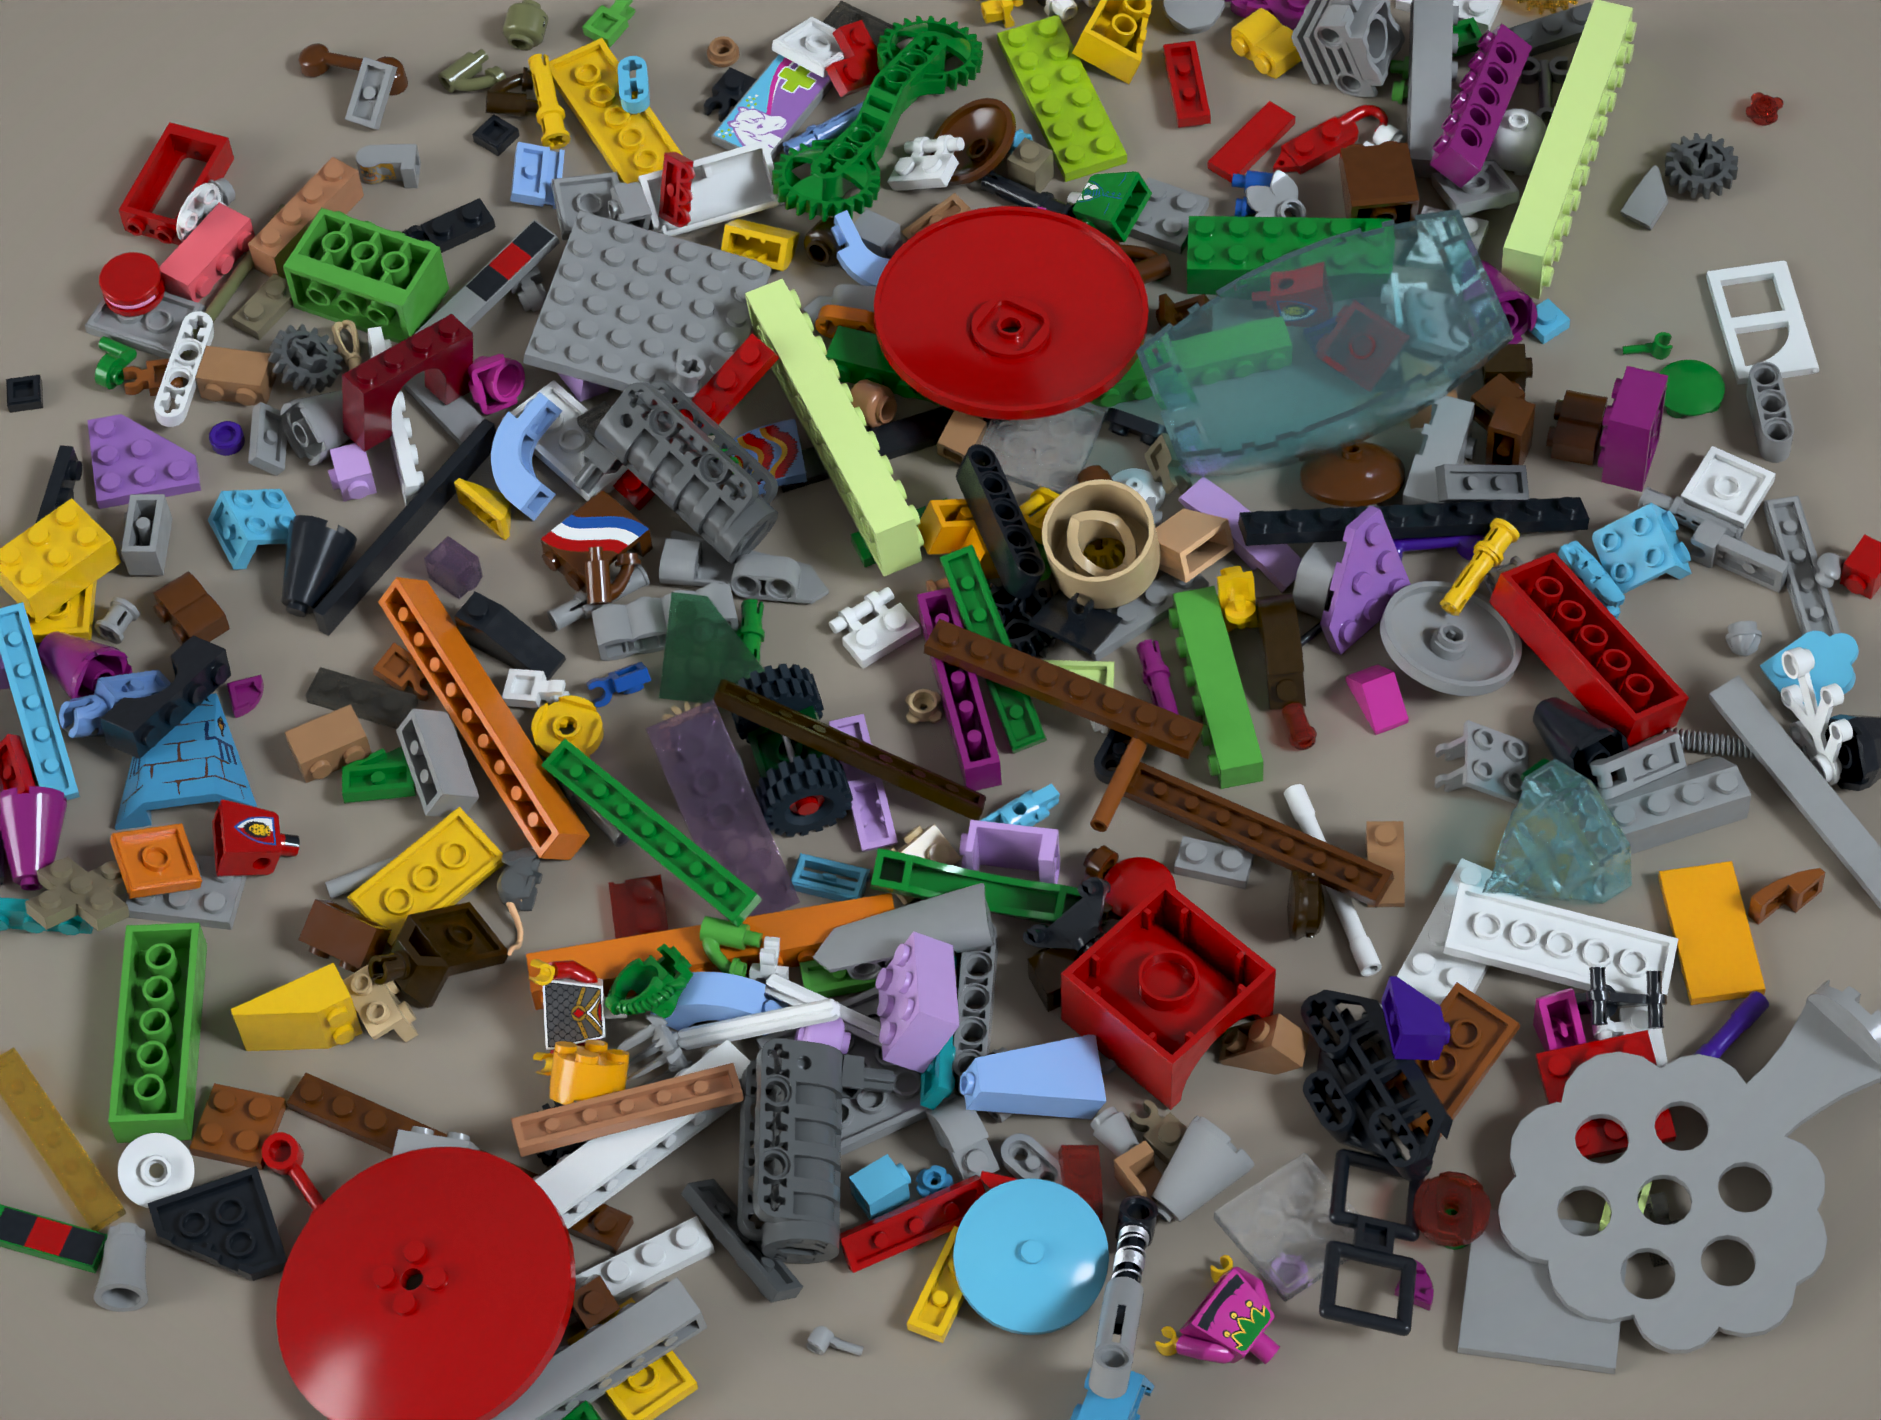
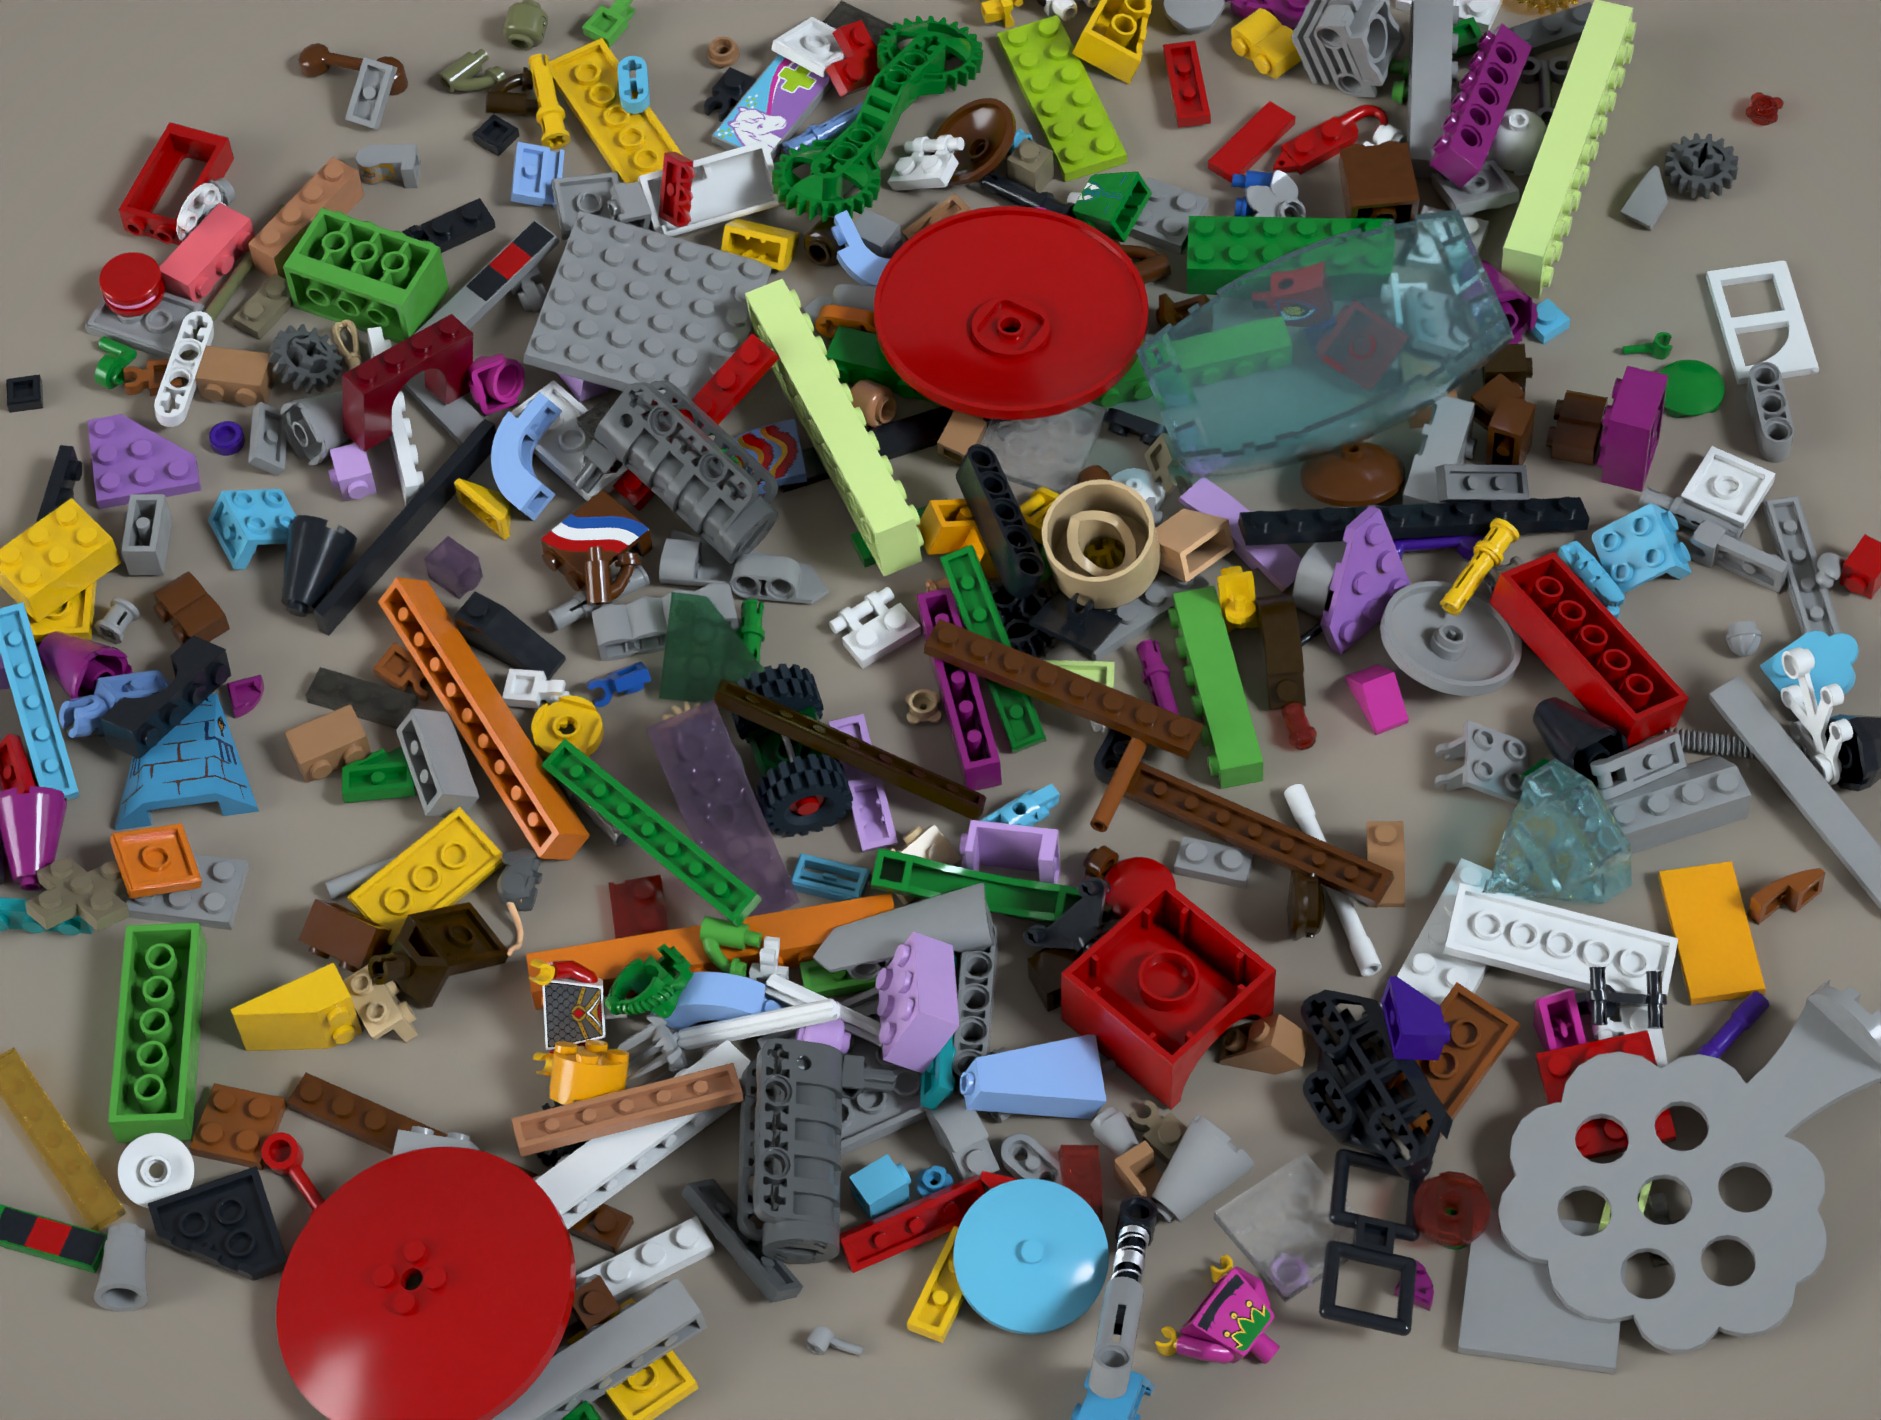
(249, 840): red torso -> none
(689, 373): light grey bush -> none

